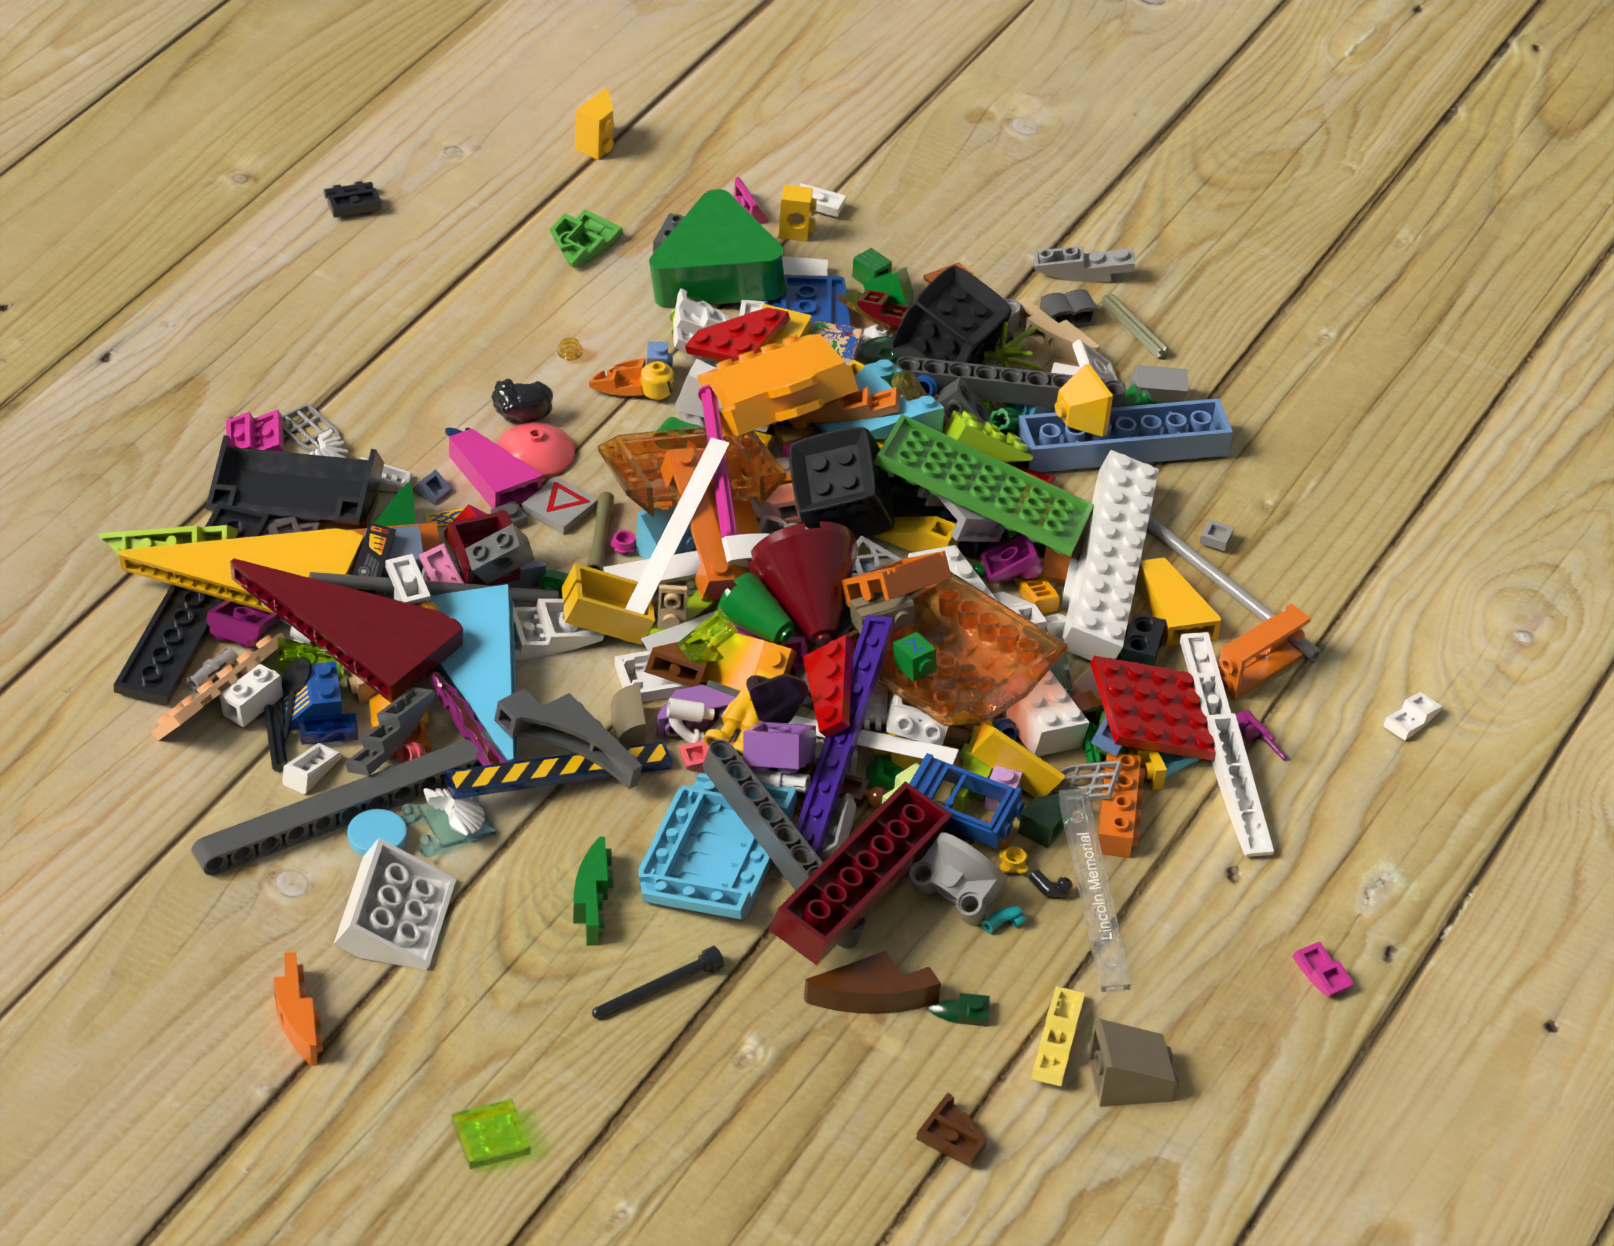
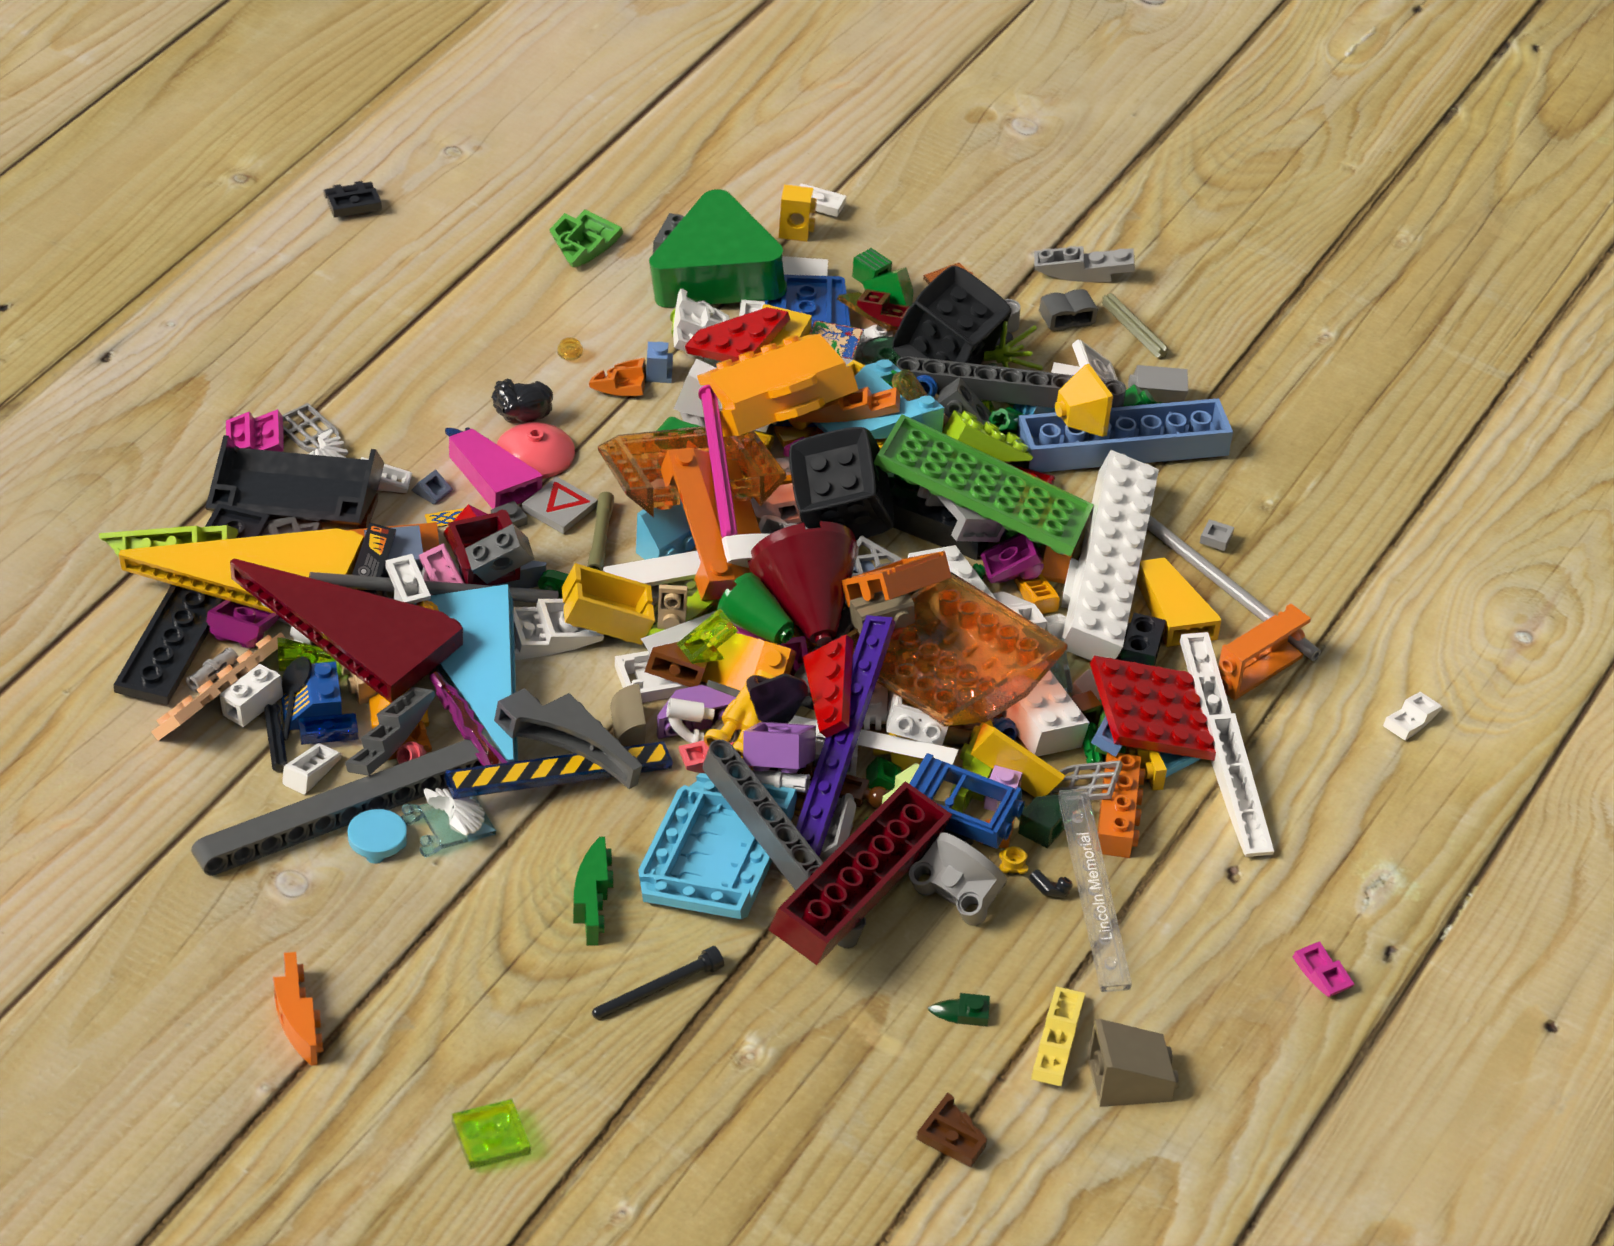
(395, 908): white slope -> none
(399, 510): green slope -> none
(595, 126): yellow slope -> none
(624, 542): dark pink plate -> none
(657, 380): yellow head -> none
(677, 526): white sticker -> none
(747, 200): dark pink slope -> none
(872, 987): reddish brown slope -> none
(915, 656): green brick -> none
(920, 533): yellow slope -> none
(1003, 915): teal arm -> none
(1051, 335): tan slope -> none
(1251, 728): magenta plant -> none

